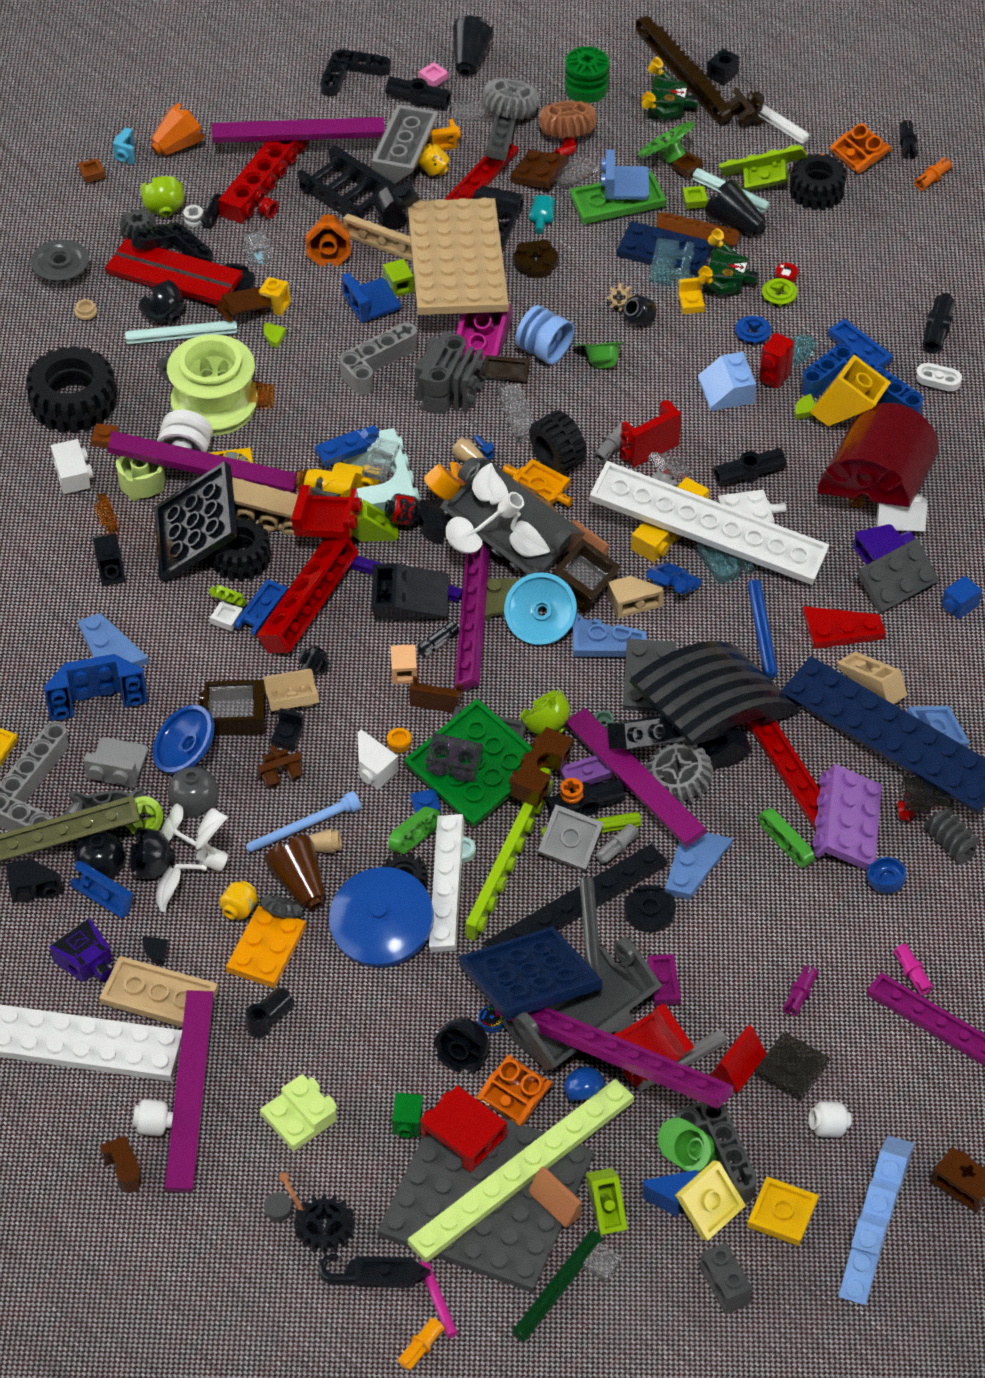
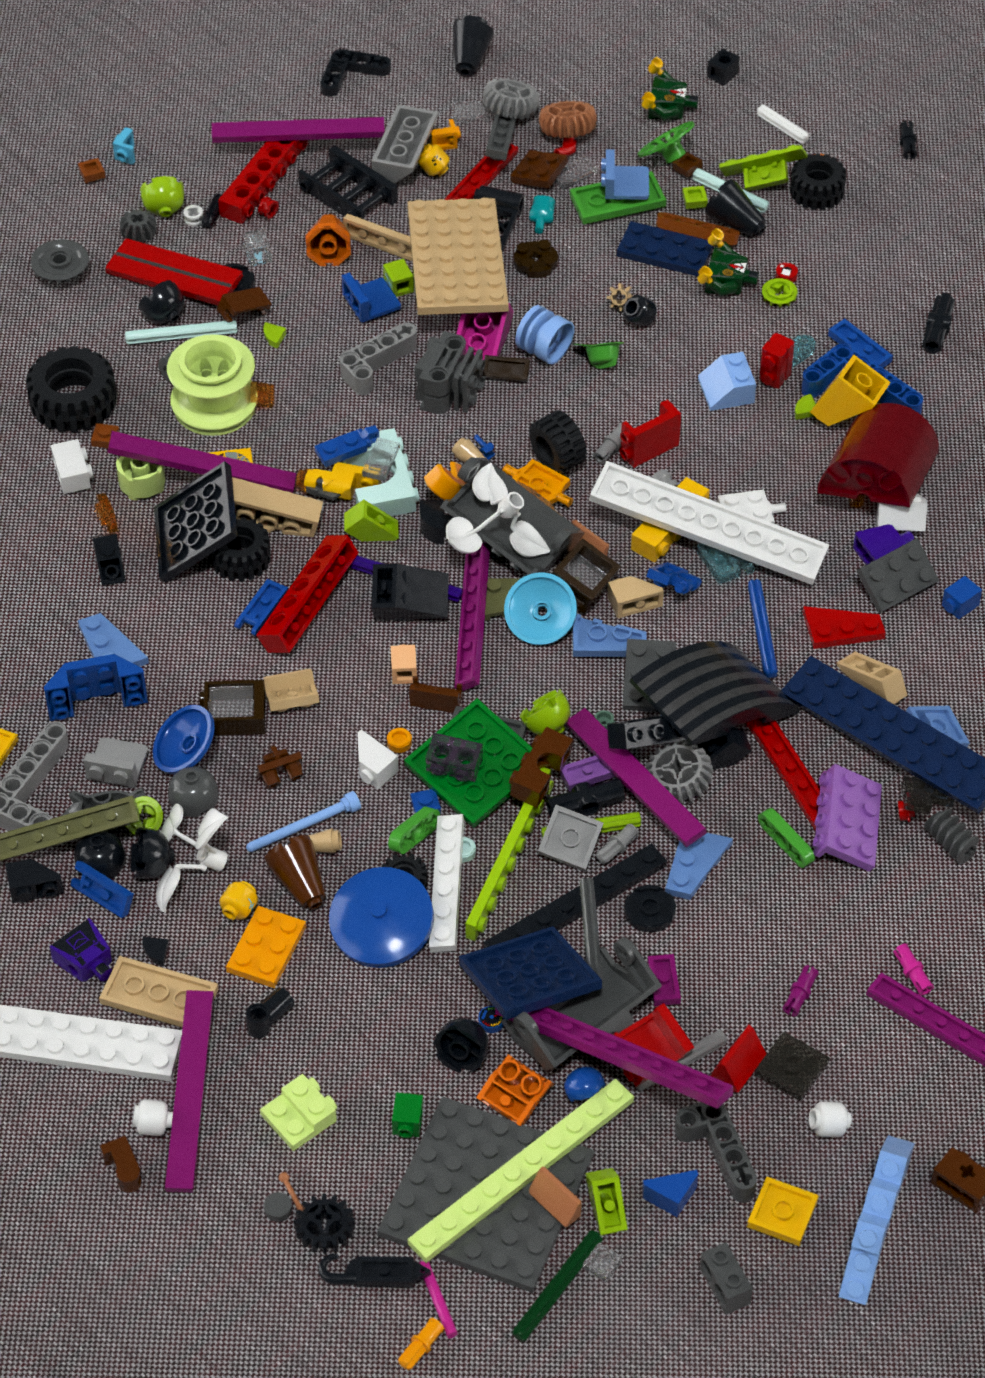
(85, 309): tan plate -> none
(171, 234): black beam -> none
(176, 131): orange cone -> none
(186, 430): white wheel -> none
(225, 615): white plate -> none
(228, 595): lime gear -> none
(279, 294): yellow bracket -> none
(281, 906): dark grey gear -> none
(288, 729): black bracket -> none
(314, 659): black gear -> none
(325, 514): red panel -> none
(391, 204): black brick -> none
(403, 509): black head -> none
(418, 92): black piece -> none
(433, 74): bright pink plate -> none
(438, 639): black axle -> none
(464, 1126): red panel -> none
(516, 411): clear plate -> none
(566, 795): orange bush -> none
(586, 74): green wheel -> none
(665, 259): clear light blue plate -> none
(670, 465): clear tile -> none
(684, 69): dark brown gear -> none
(686, 1144): bright green piece -> none
(690, 296): yellow bracket -> none
(710, 1200): light yellow plate -> none
(749, 115): dark brown hips -> none
(749, 466): black piece -> none
(753, 323): blue gear -> none
(860, 148): orange slope -> none
(886, 875): blue hair -> none
(933, 174): orange pin -> none
(938, 377): white plate -> none

